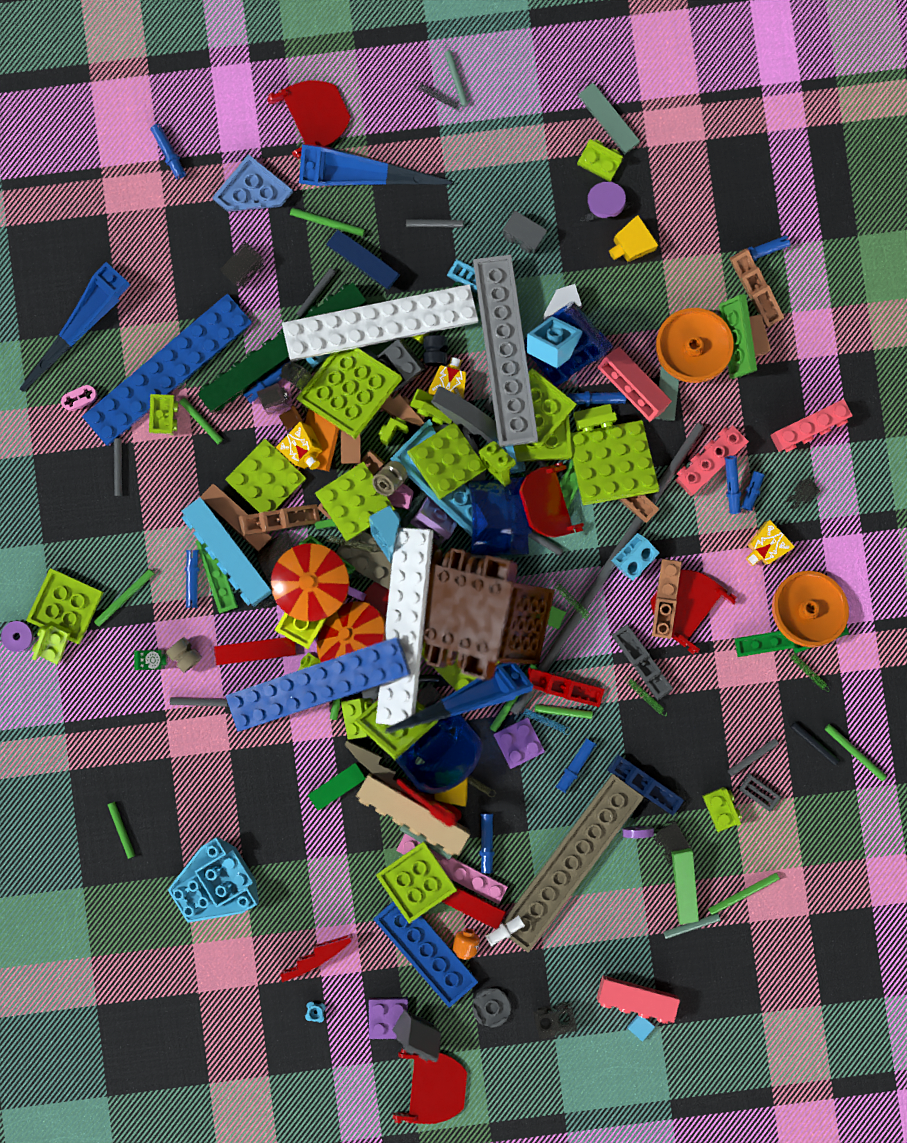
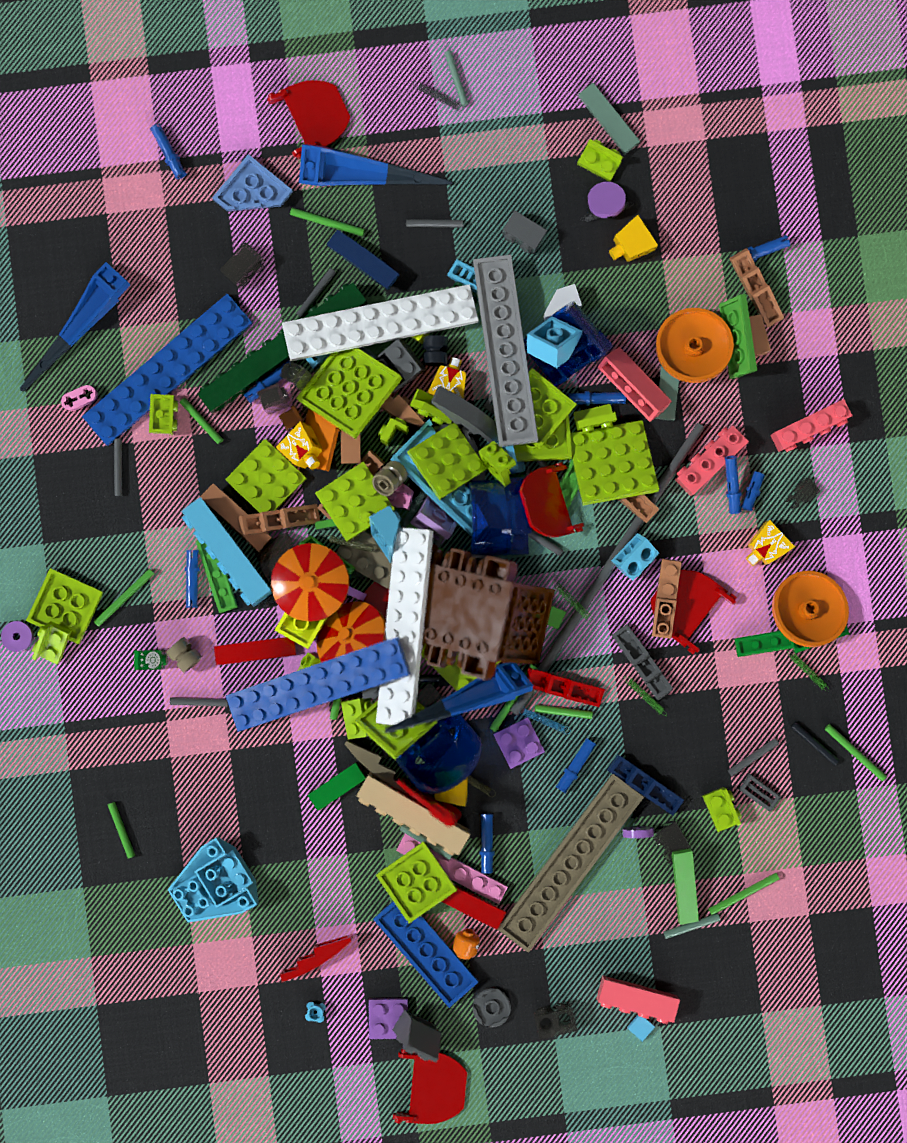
(505, 930): white pin -> none

